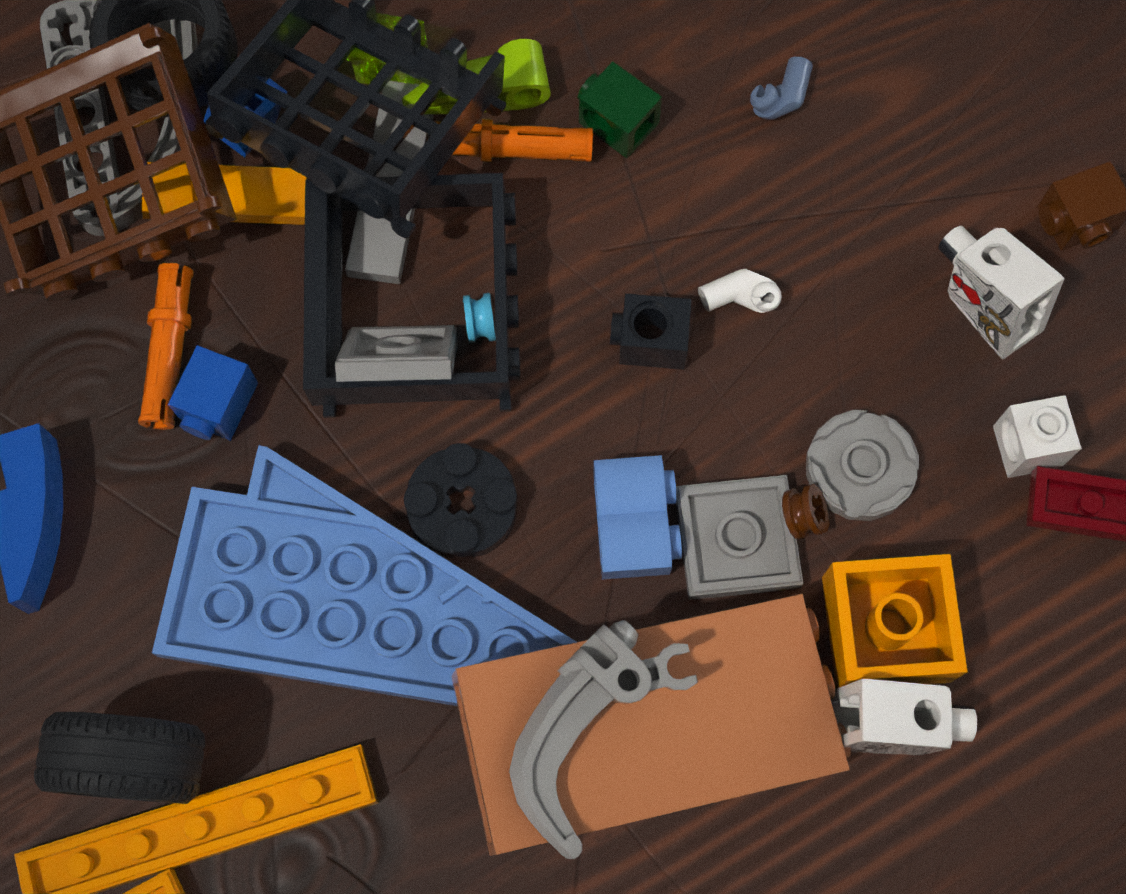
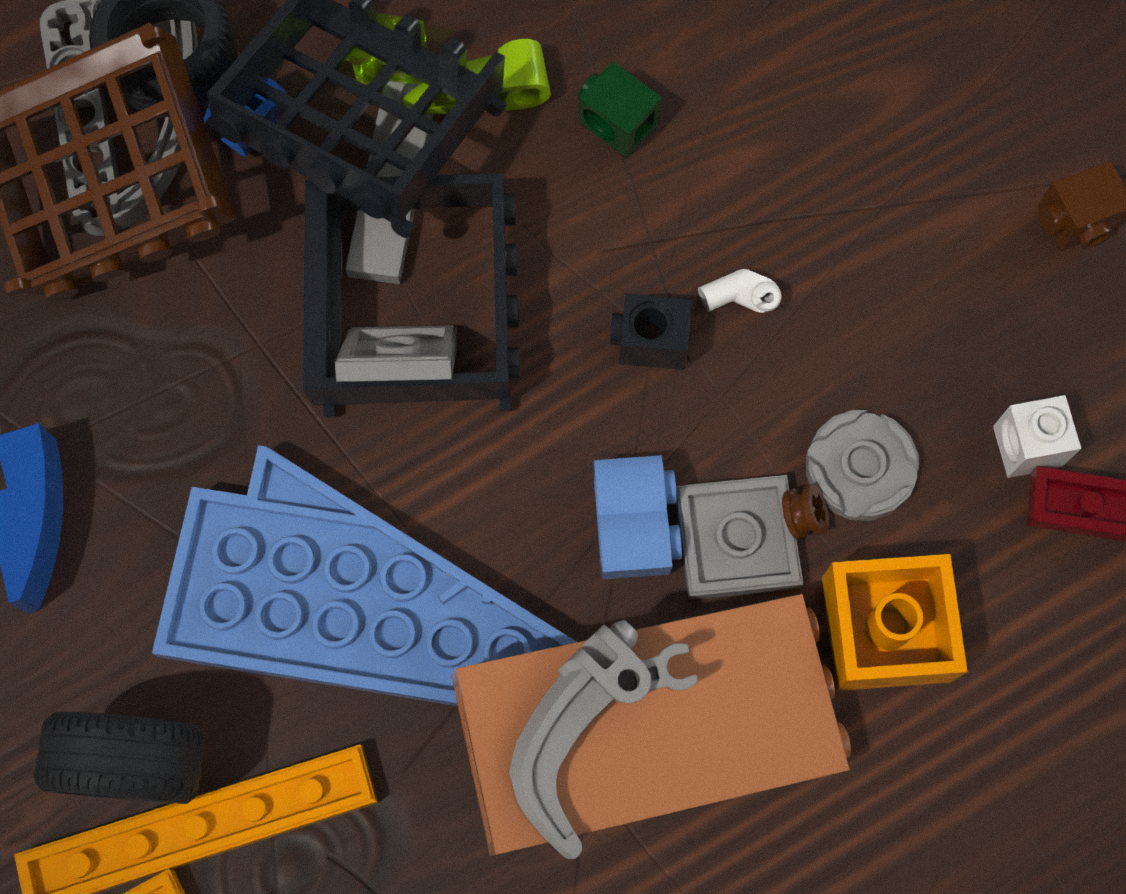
(168, 324): orange pin -> none
(212, 394): blue brick -> none
(256, 193): light orange tile -> none
(460, 470): black plate -> none
(479, 318): medium azure bush -> none
(526, 142): orange pin -> none
(786, 97): sand blue arm -> none
(901, 717): white torso -> none
(1000, 287): white torso -> none

